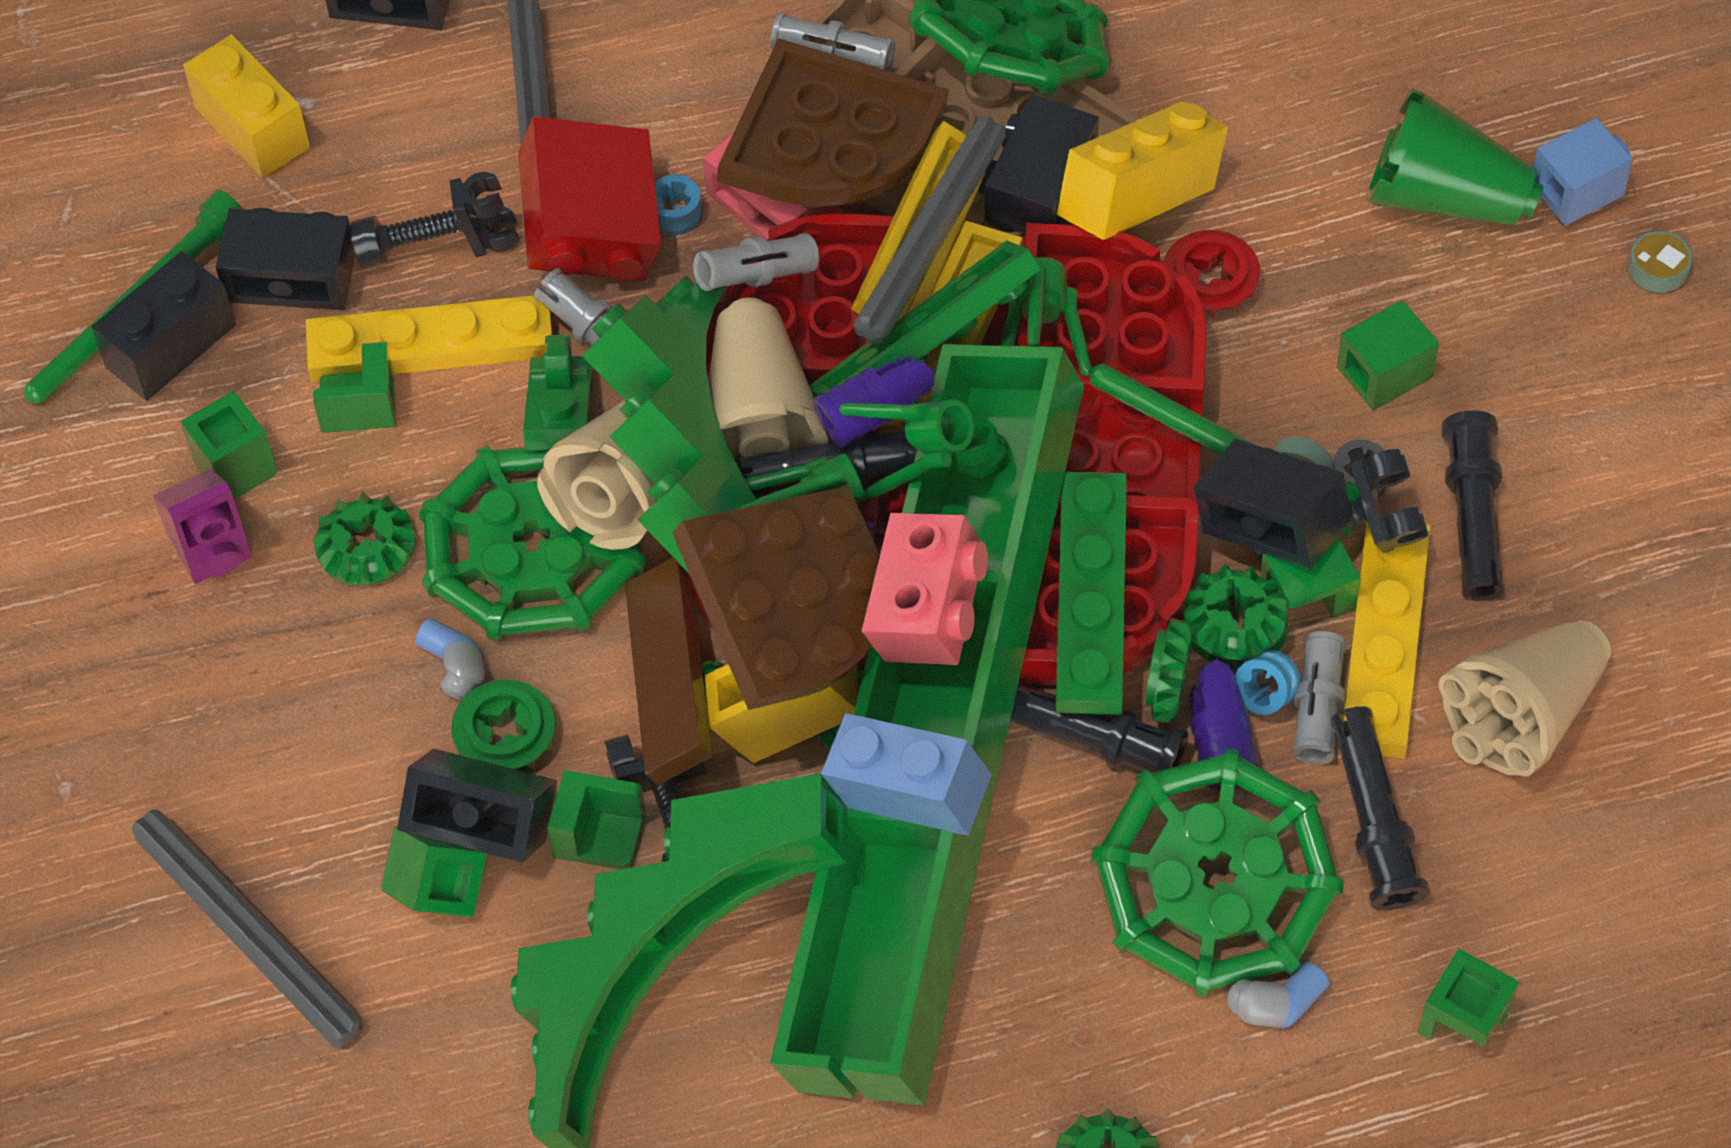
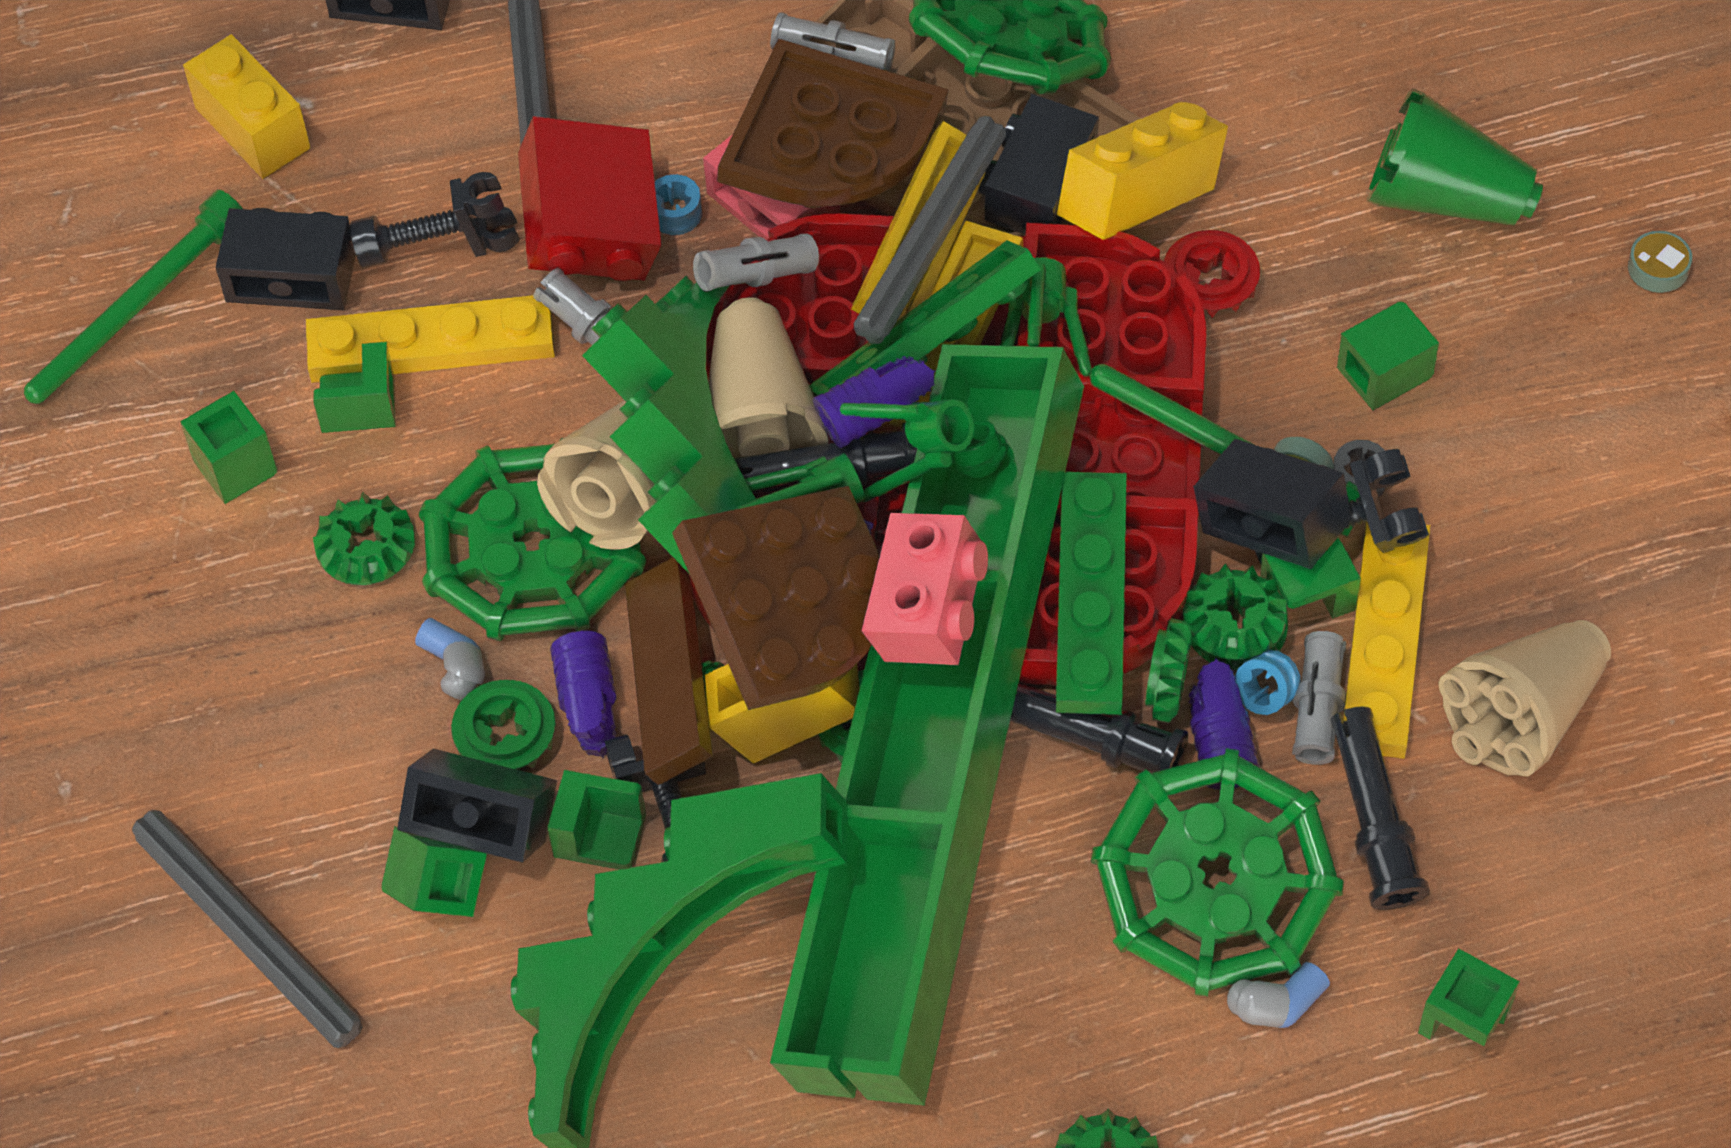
(163, 325): black brick -> none
(204, 525): magenta slope -> none
(556, 394): green hinge -> none
(585, 688): none -> dark purple hinge
(906, 774): medium blue brick -> none
(1473, 479): black pin -> none
(1582, 170): medium blue brick -> none

